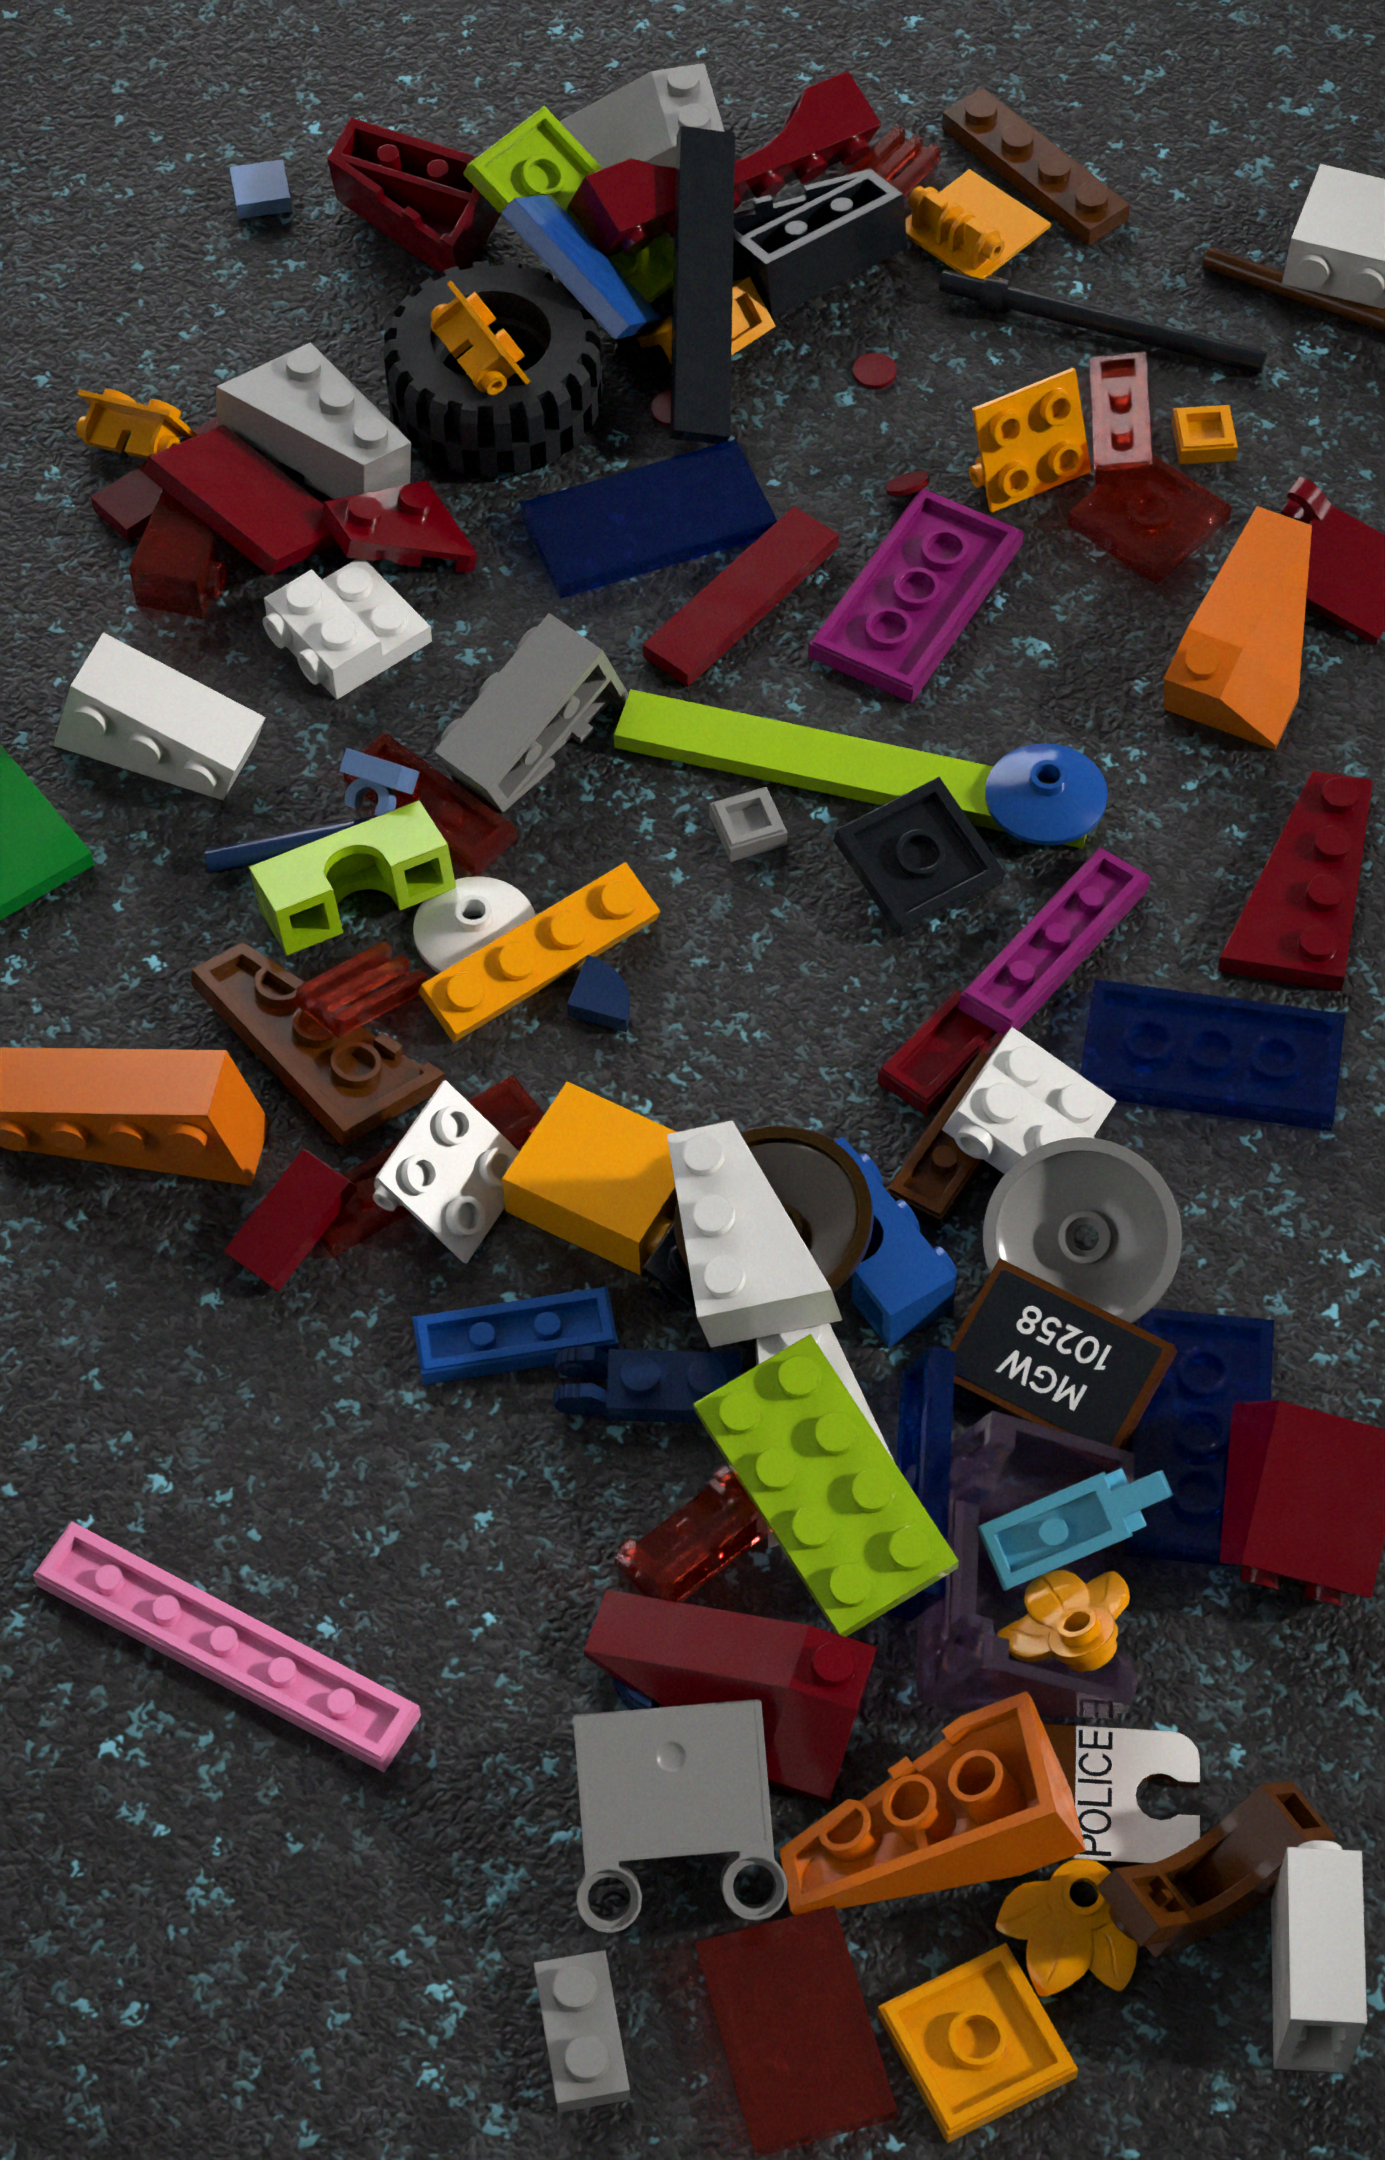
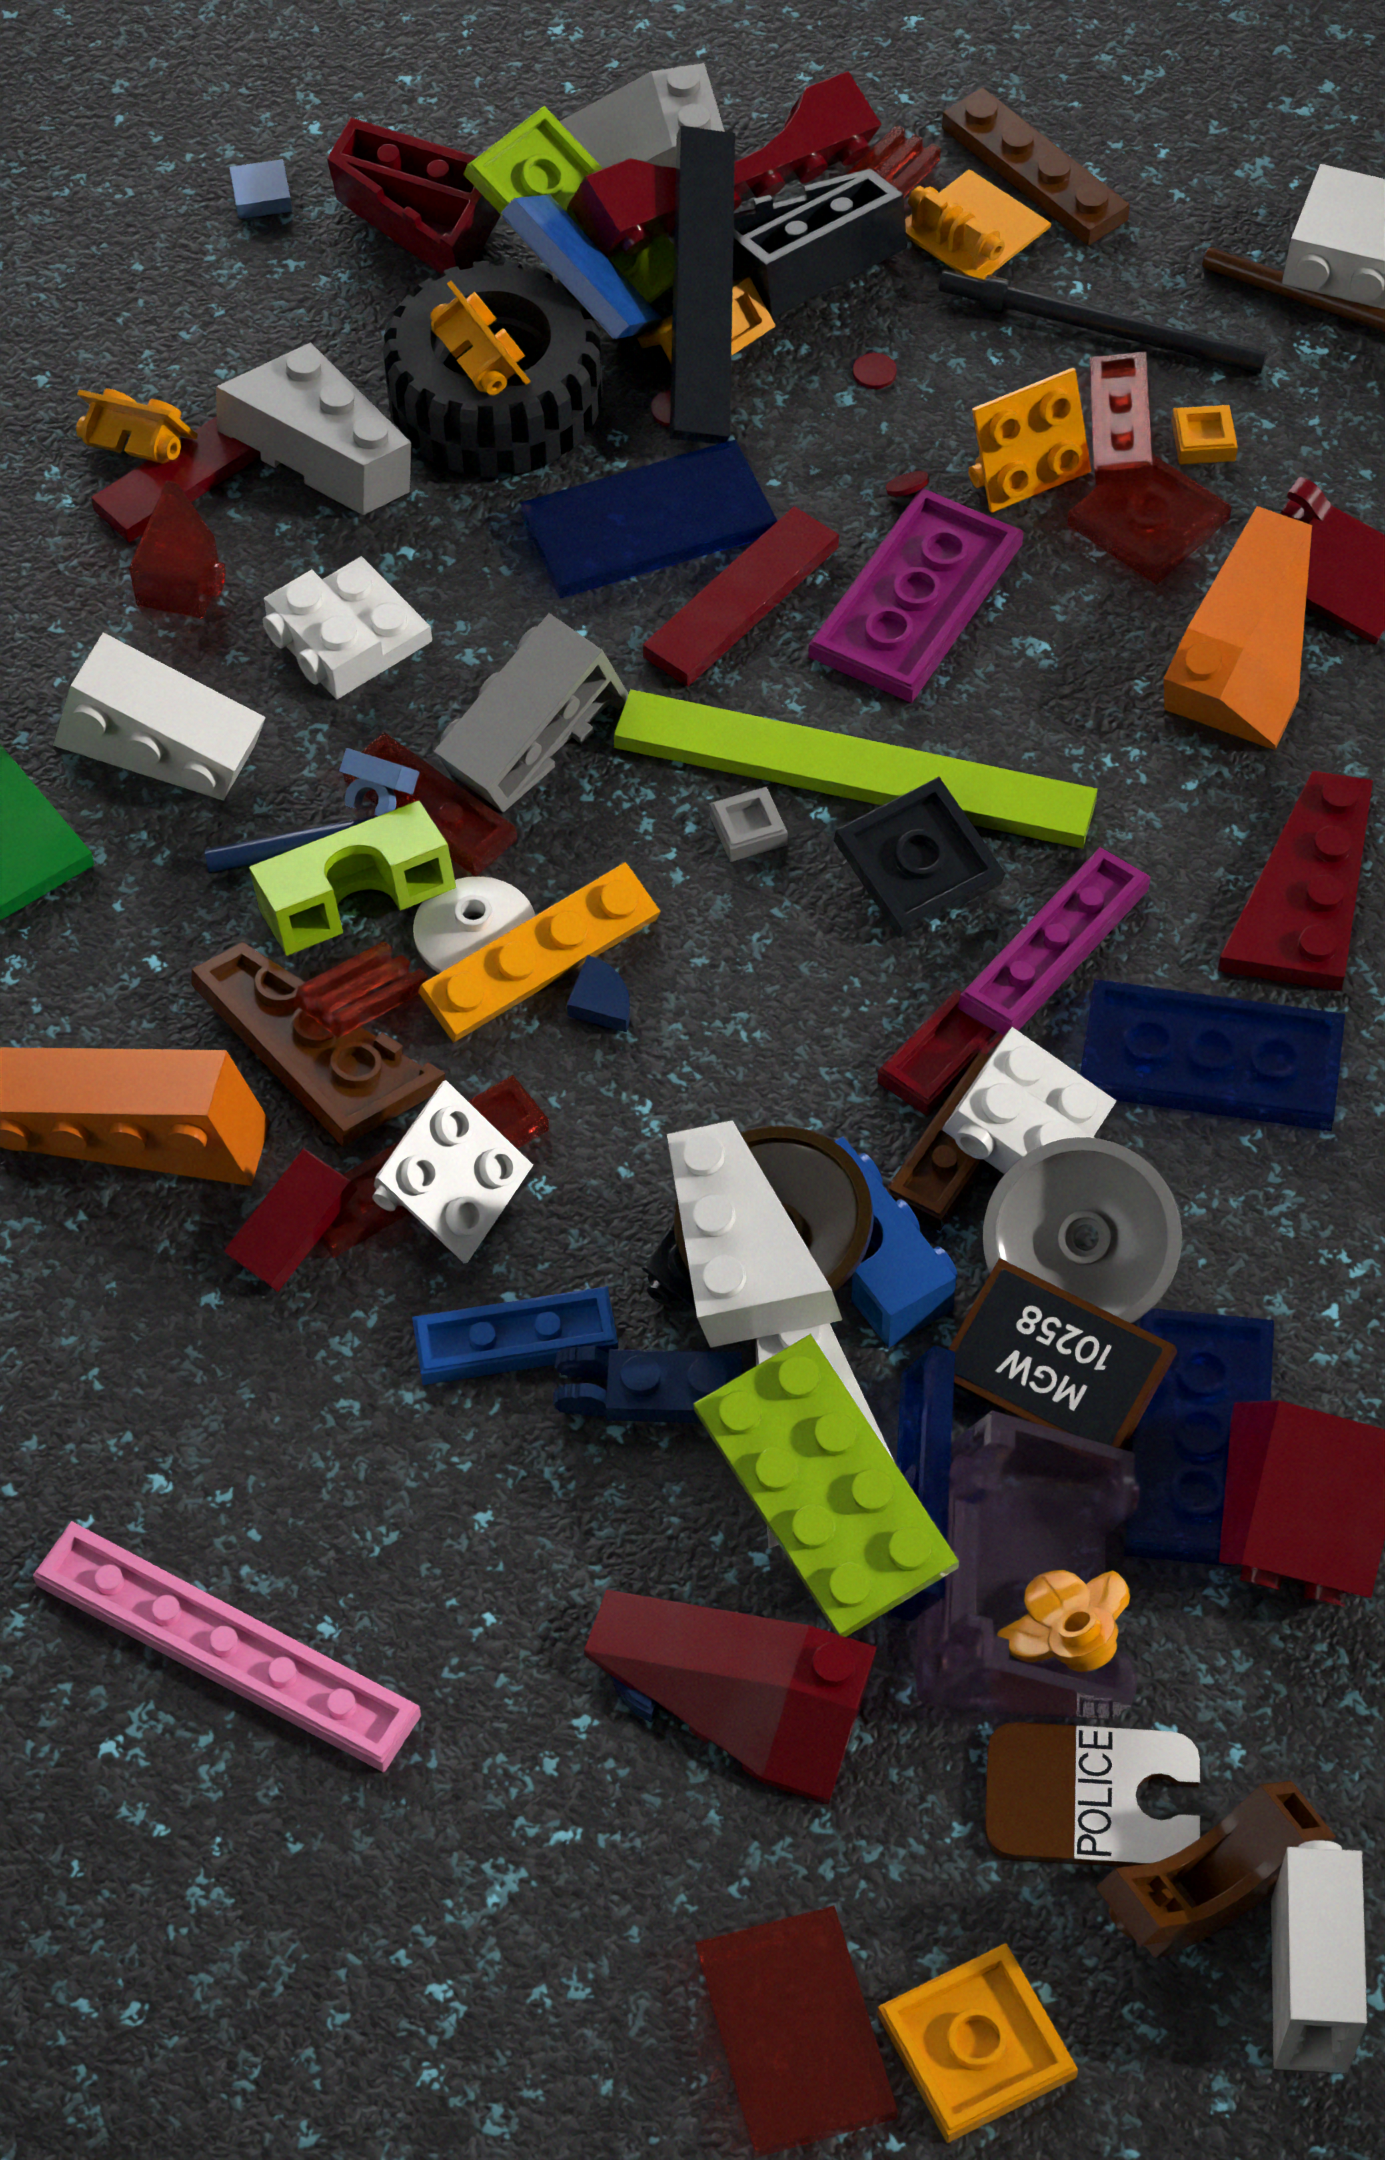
(242, 498): dark red tile -> none
(398, 527): dark red wing -> none
(582, 2031): light grey plate -> none
(595, 1178): light orange brick -> none
(671, 1789): light grey piece -> none
(693, 1541): clear red hinge -> none
(957, 1816): orange wedge -> none
(1043, 811): blue dish -> none
(1064, 1936): light orange plate -> none
(1069, 1524): medium azure hinge -> none

